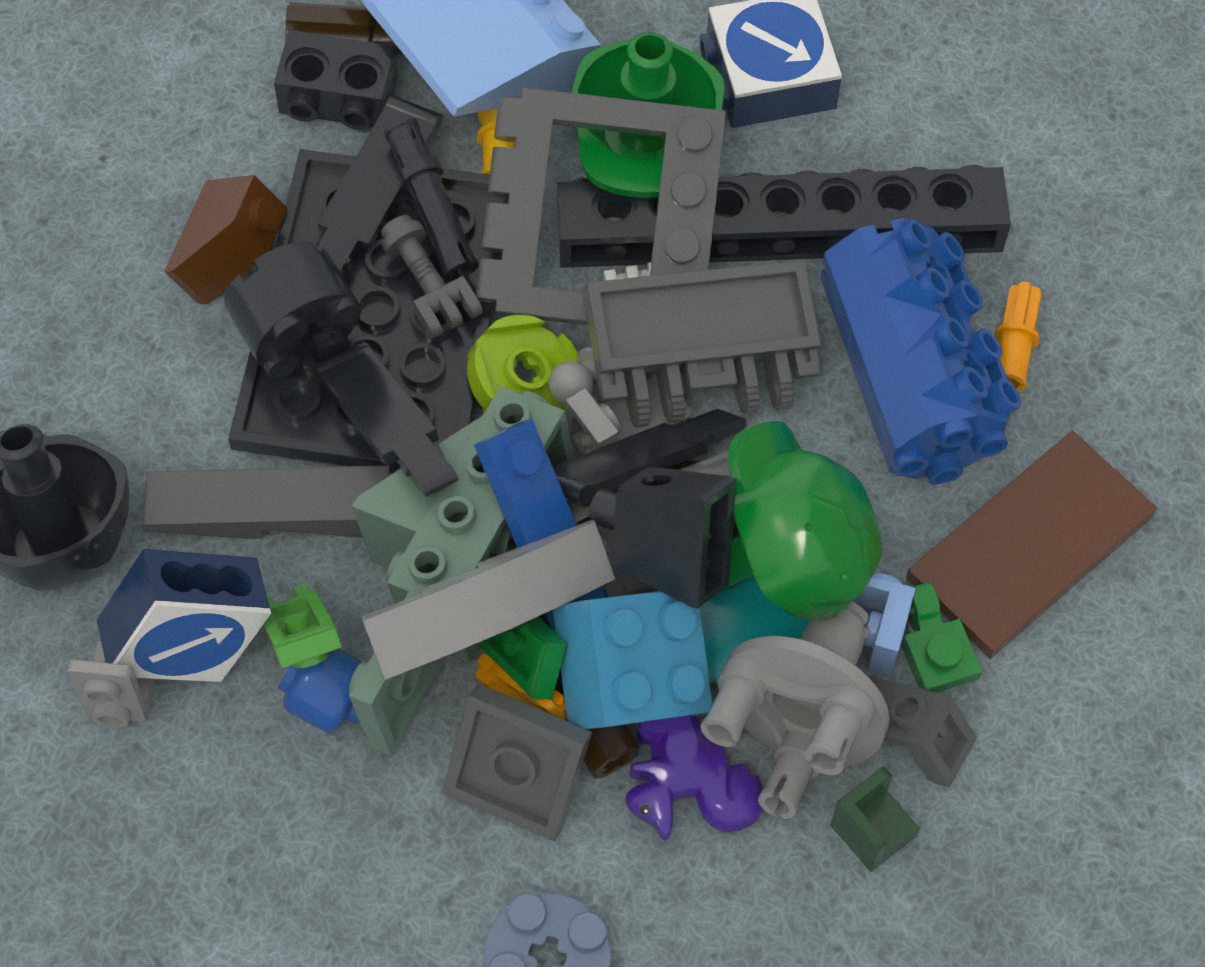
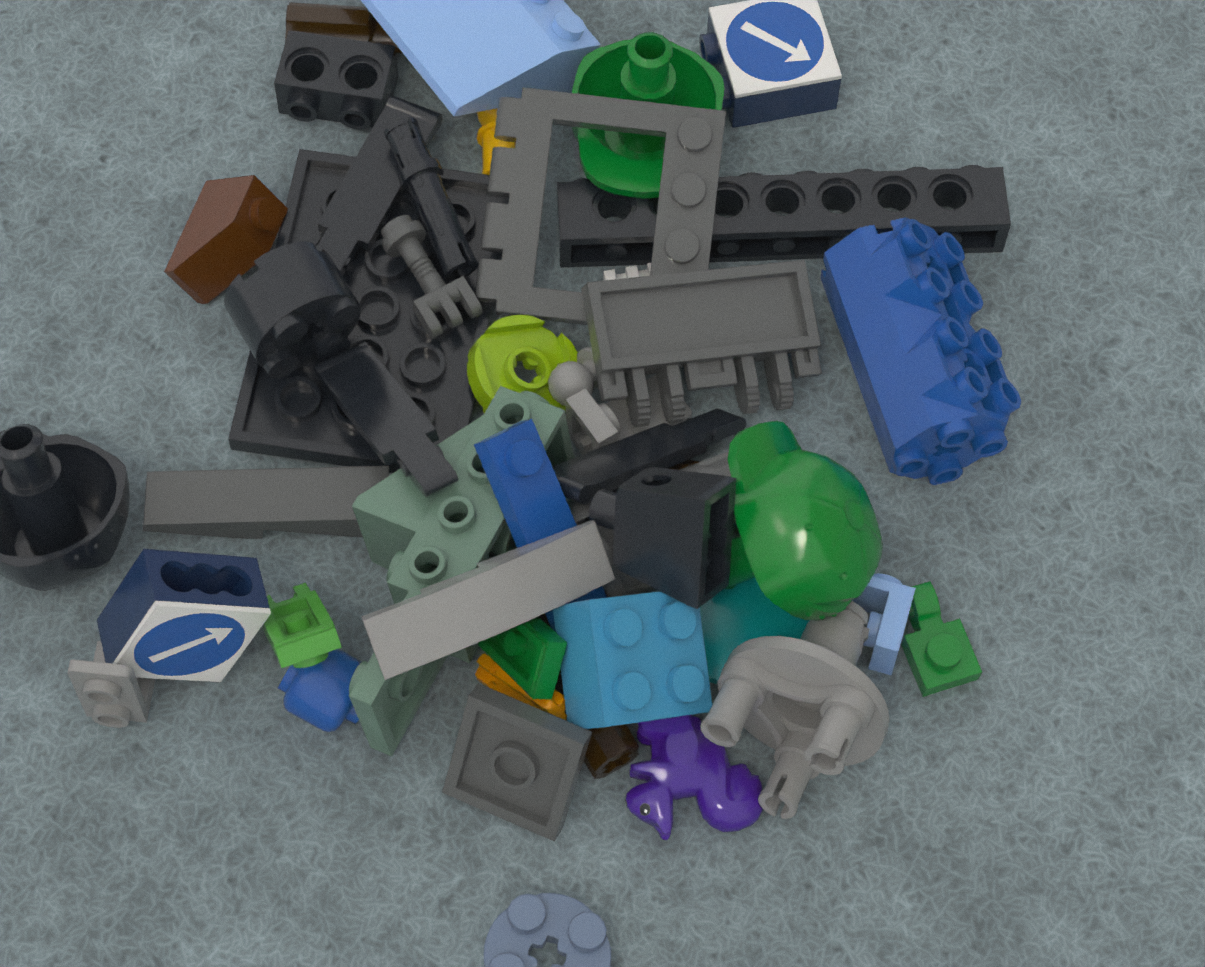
(873, 821): dark green panel -> none
(928, 727): dark grey bracket -> none
(1018, 332): light orange axle -> none
(1032, 543): reddish brown tile -> none

